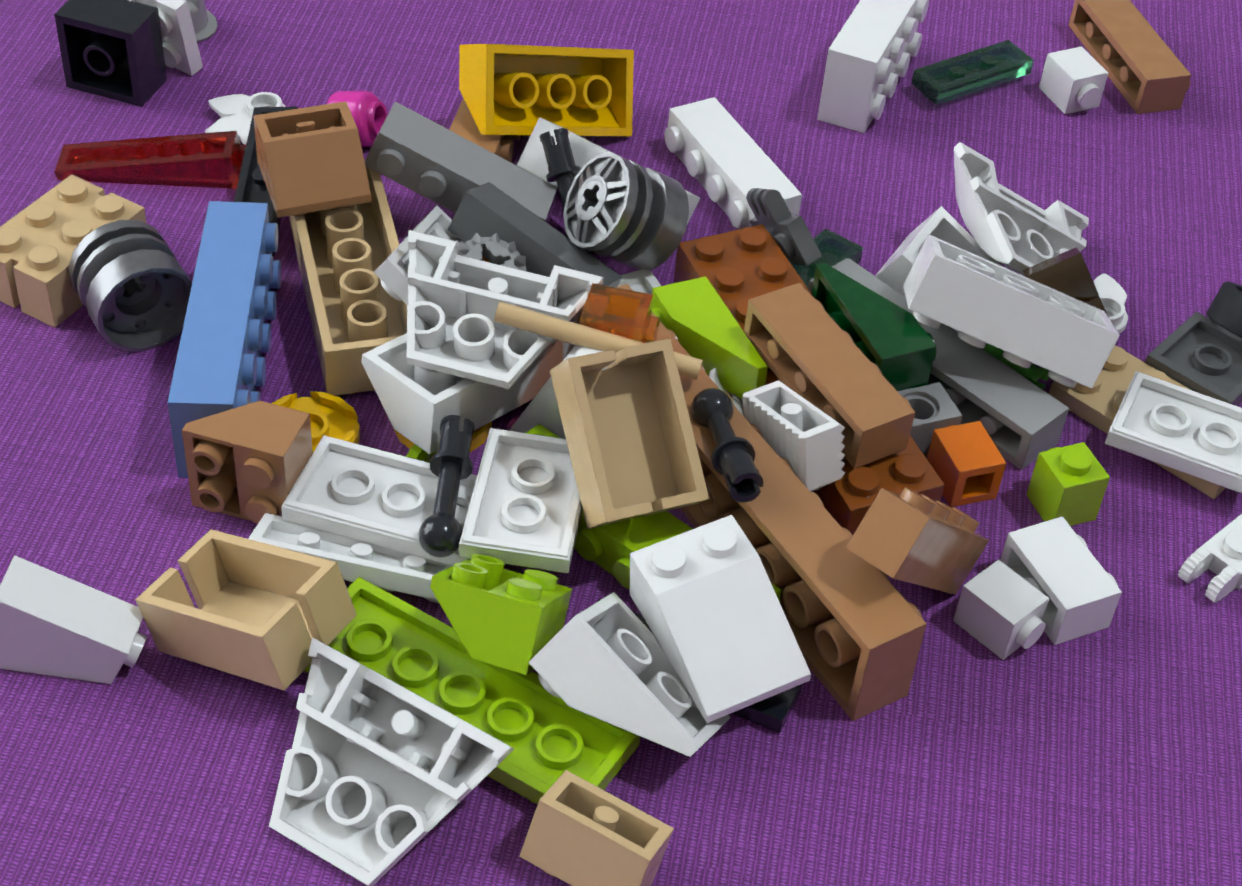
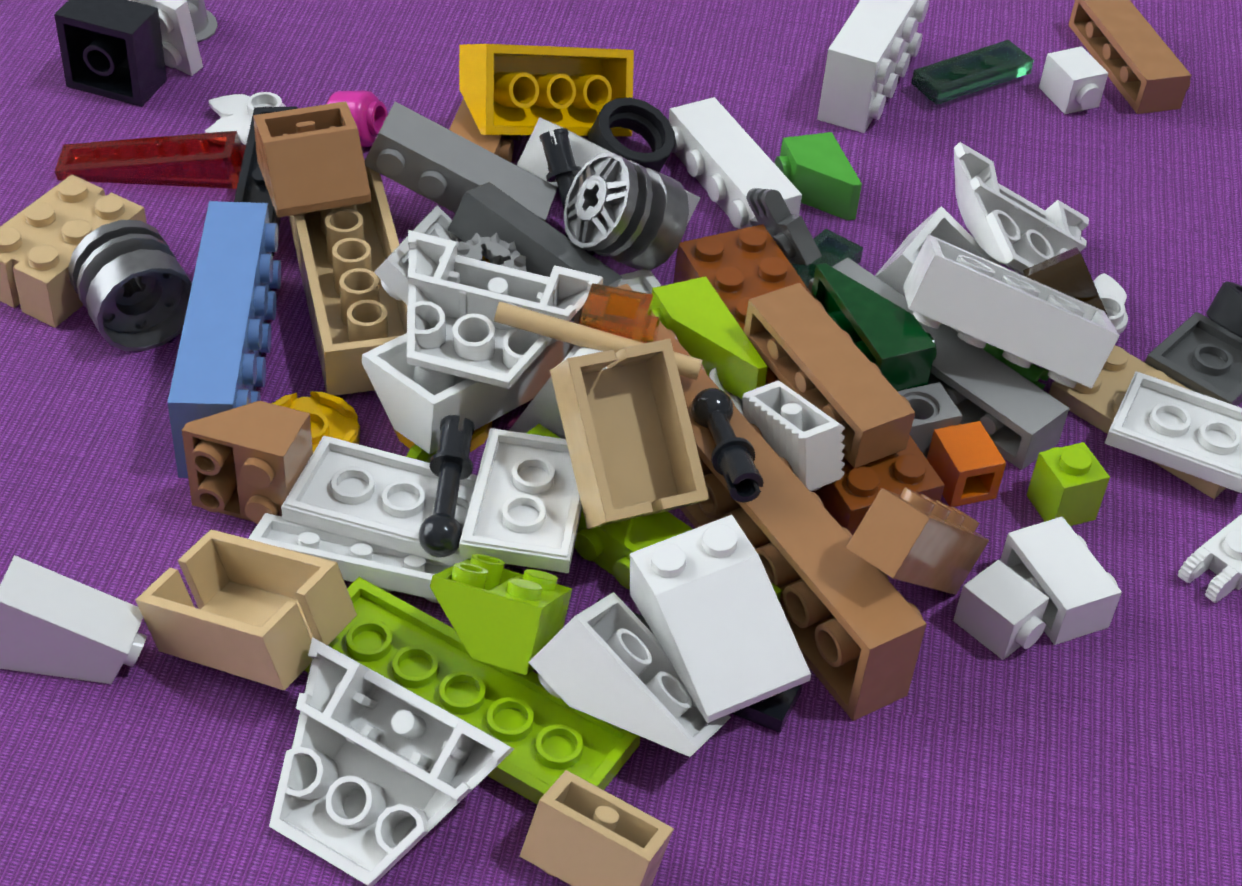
(643, 120): none -> black tyre
(821, 173): none -> bright green slope

